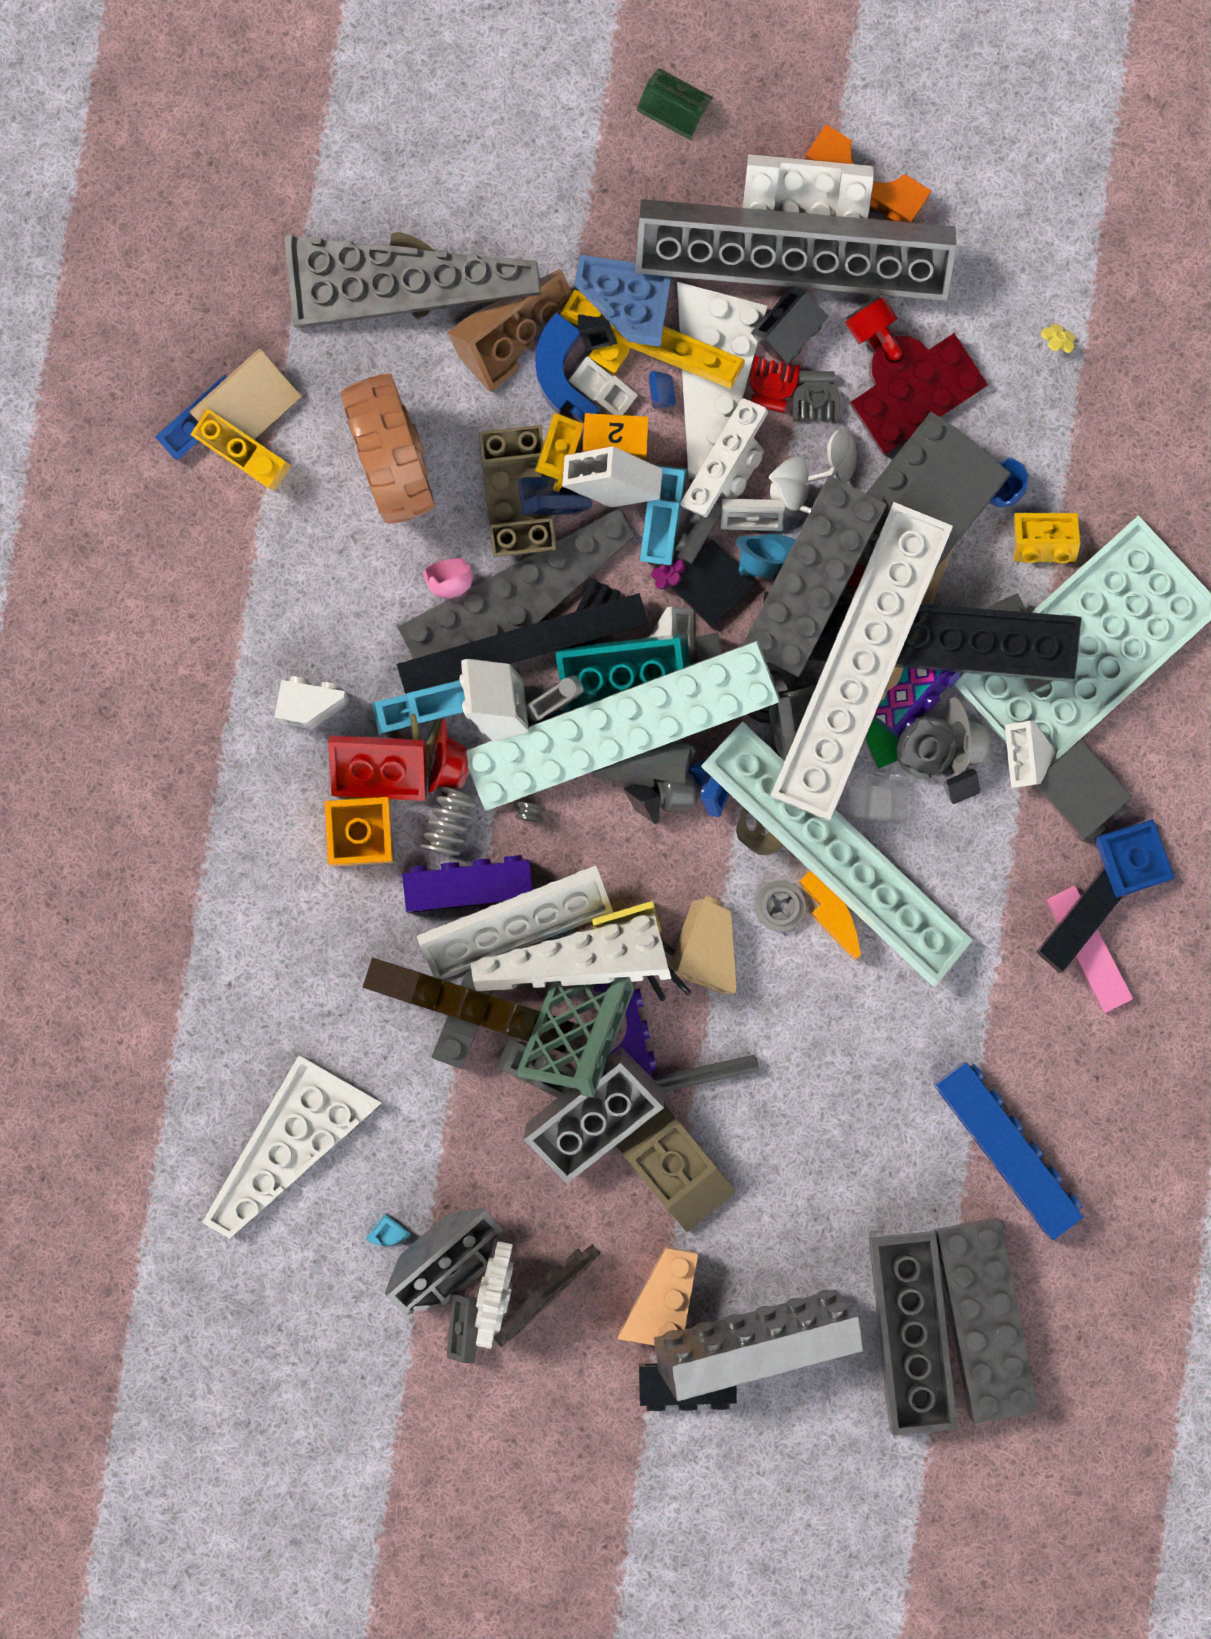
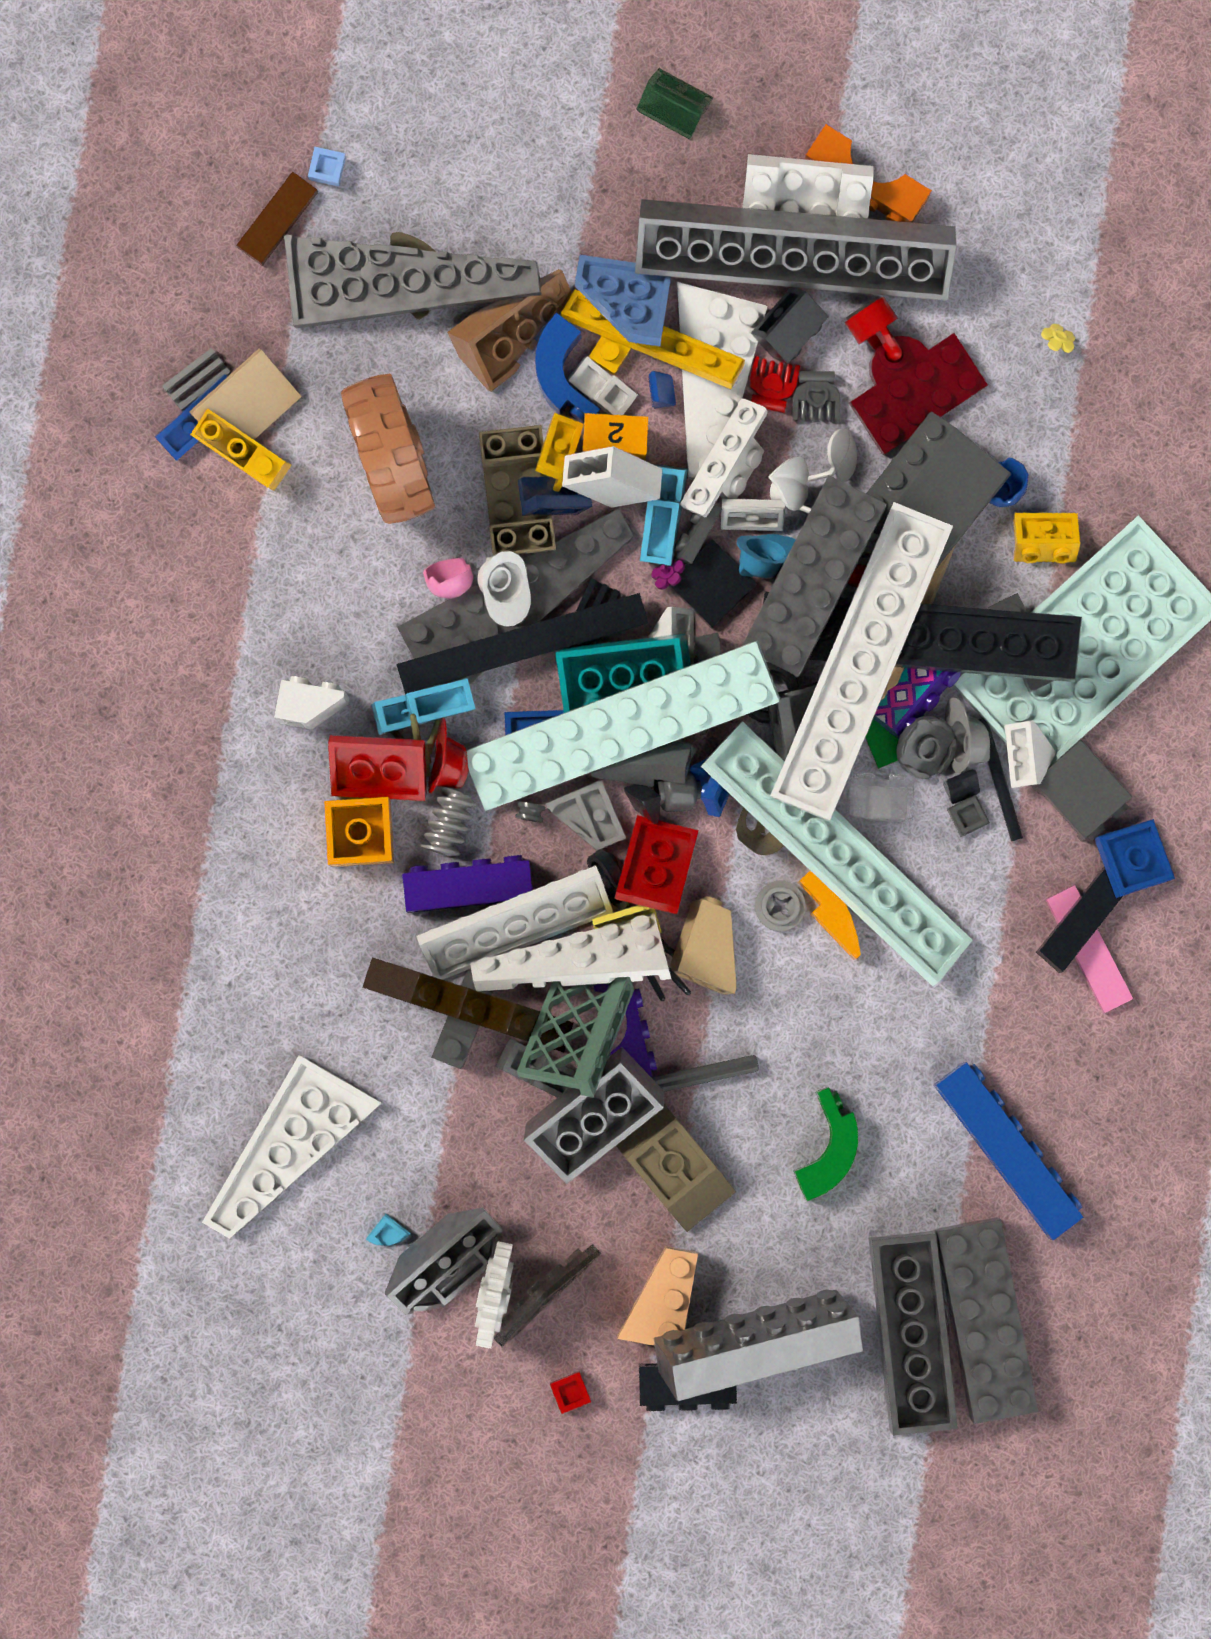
(190, 369): none -> light grey tile
(277, 218): none -> reddish brown tile
(326, 166): none -> light blue plate
(462, 1329): dark grey plate -> none
(494, 698): white slope -> none
(505, 588): none -> white piece
(554, 699): light grey piece -> none
(570, 1392): none -> red plate
(589, 815): none -> light grey wing
(596, 332): black slope -> none
(609, 873): none -> black plate
(656, 865): none -> red plate
(840, 1153): none -> green arch
(968, 816): none -> dark grey tile
(1002, 789): none -> black bar

